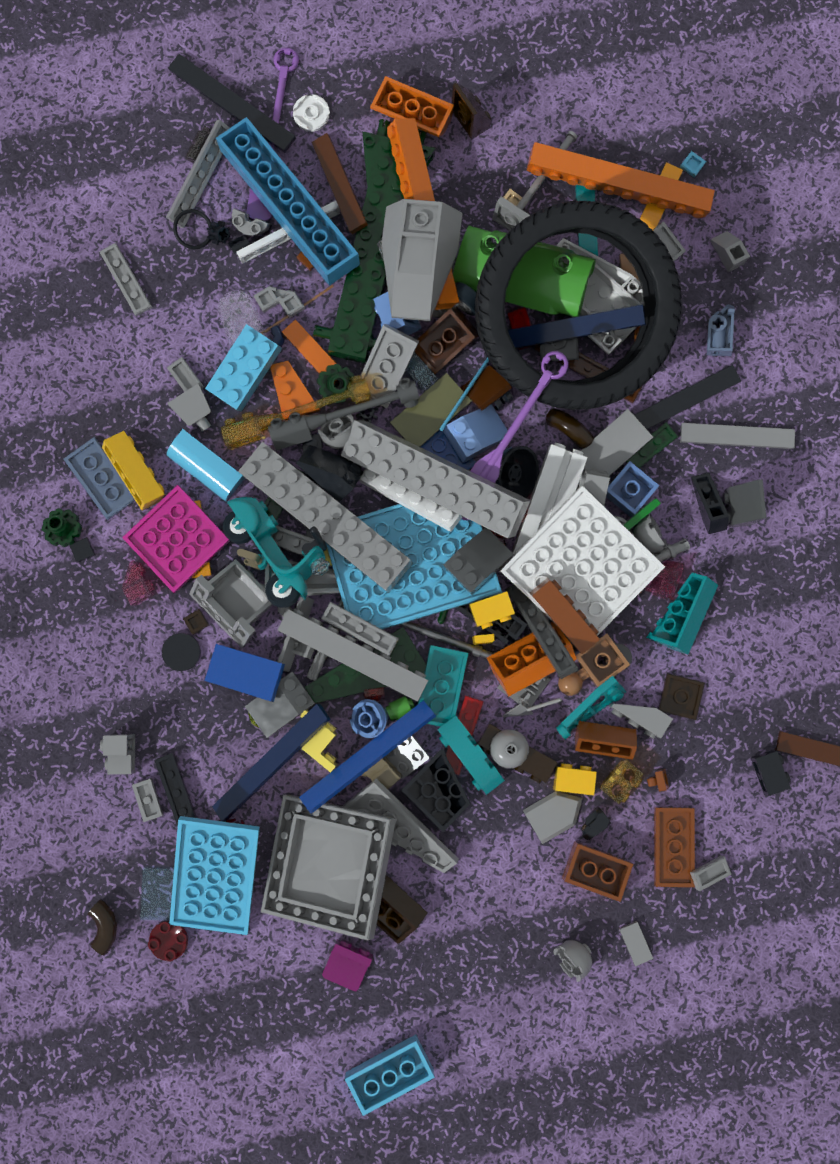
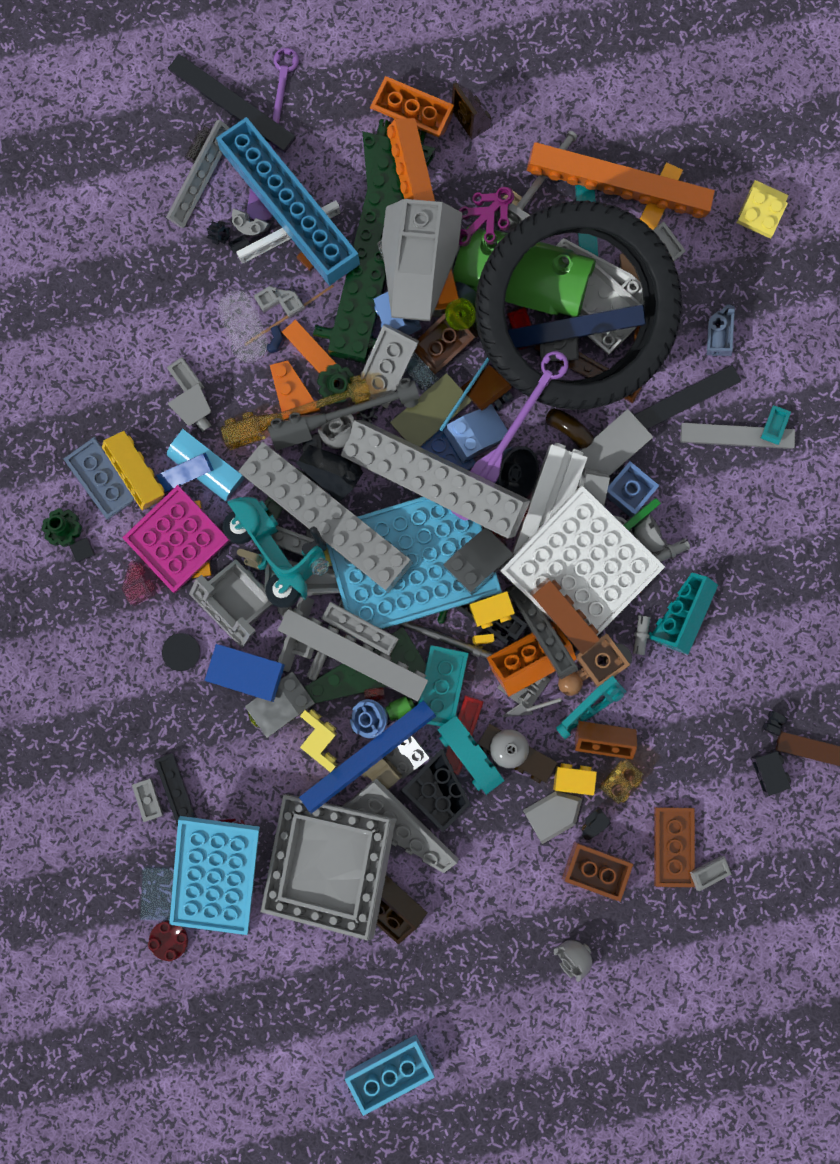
(106, 927): dark brown cylinder -> none
(120, 753): light grey brick -> none
(125, 279): light grey tile -> none
(176, 233): black tyre -> none
(185, 472): none -> tile
(196, 621): dark brown tile -> none
(243, 368): medium azure brick -> none
(271, 762): dark blue tile -> none
(306, 115): white tile -> none
(339, 183): reddish brown tile -> none
(347, 965): magenta bracket -> none
(426, 508): white plate -> none
(452, 314): none -> clear neon green piece
(487, 214): none -> magenta plant
(636, 943): light grey tile -> none
(641, 635): none -> light grey pin
(650, 719): light grey slope -> none
(660, 779): dark orange tile -> none
(661, 438): dark green tile -> none
(667, 581): clear pink slope -> none
(681, 696): dark brown tile -> none
(693, 164): medium azure tile -> none
(710, 504): black slope -> none
(730, 250): light grey slope -> none
(745, 503): dark grey slope -> none
(762, 209): none -> light yellow bracket
(775, 425): none -> teal tile
(775, 723): none -> black wheel

